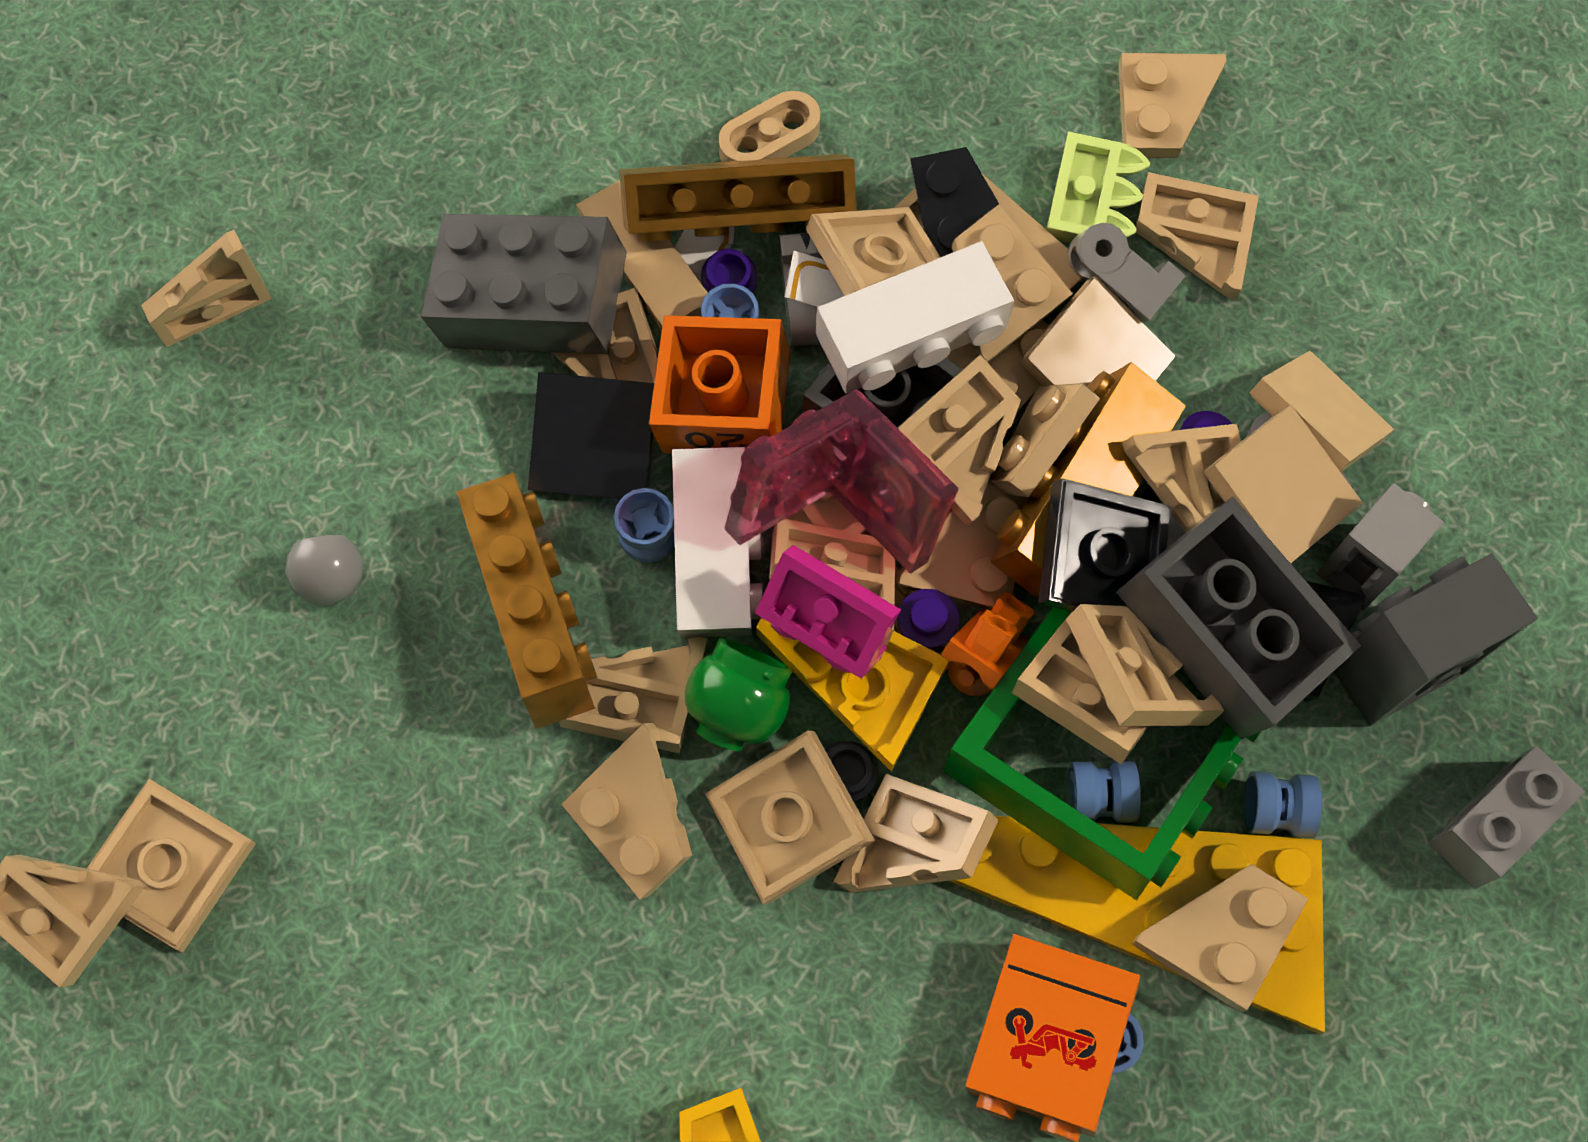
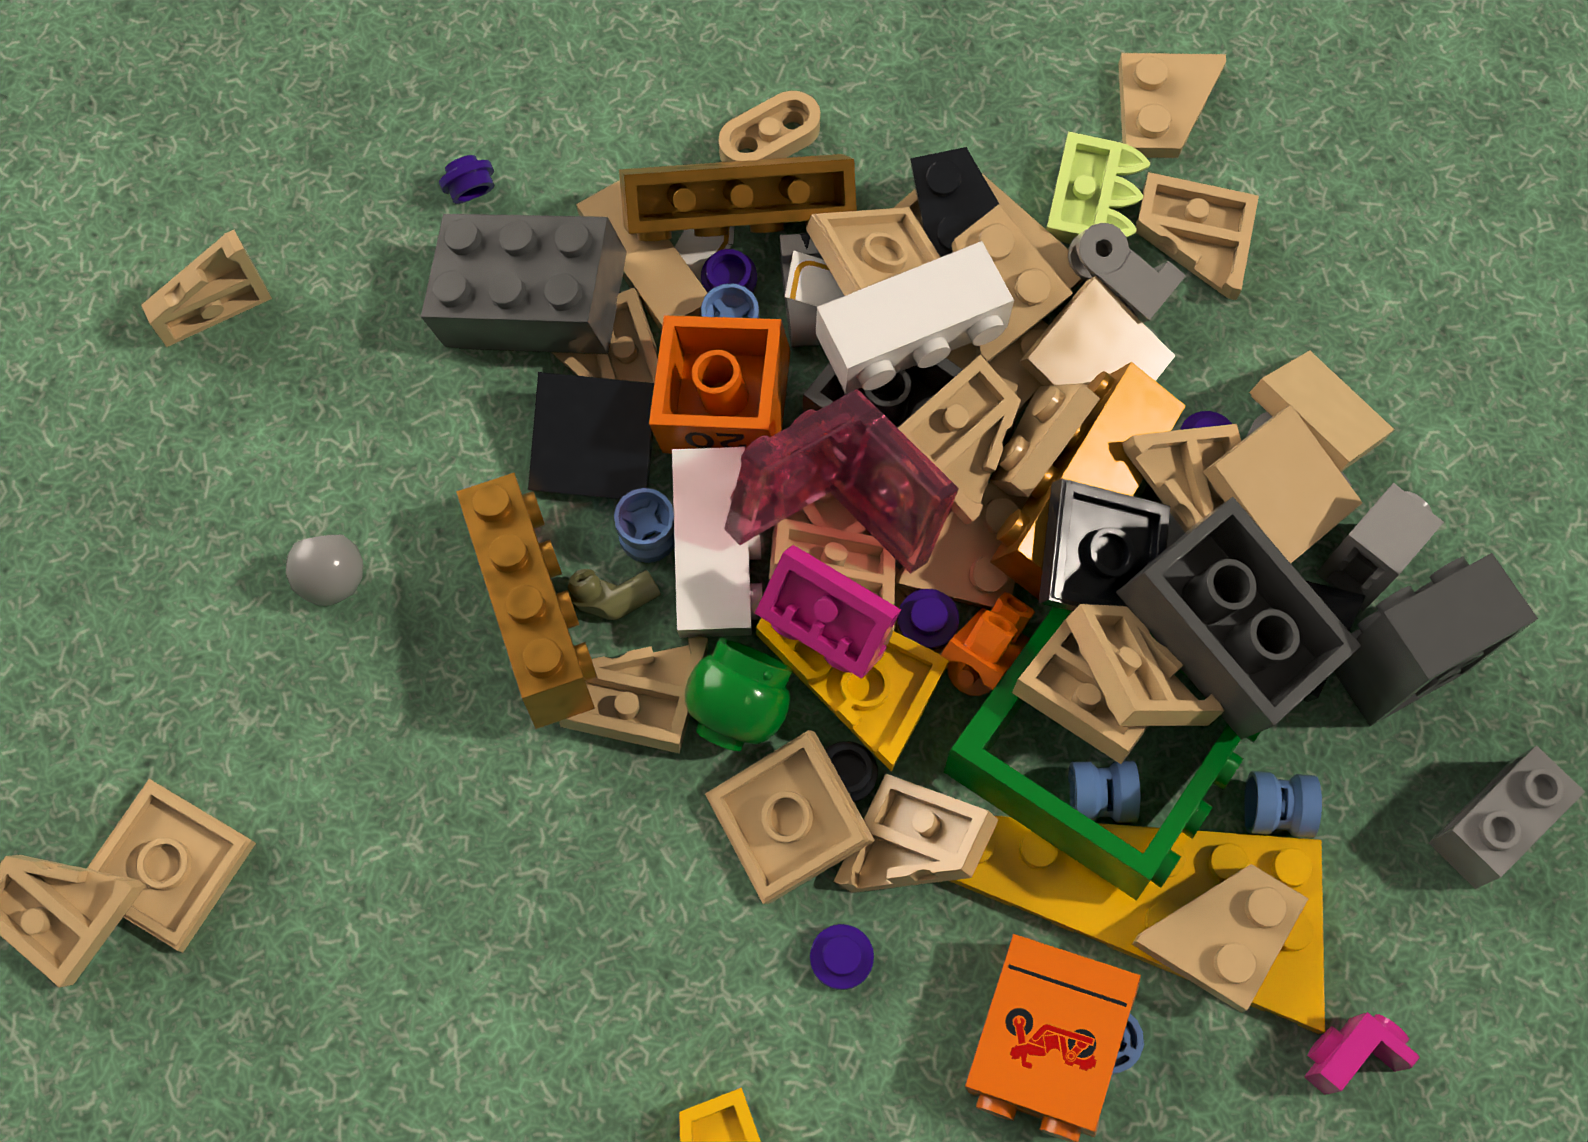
(467, 179): none -> dark purple plate
(611, 600): none -> olive arm
(633, 814): tan wing -> none
(841, 957): none -> dark purple plate
(1343, 1052): none -> dark pink bracket

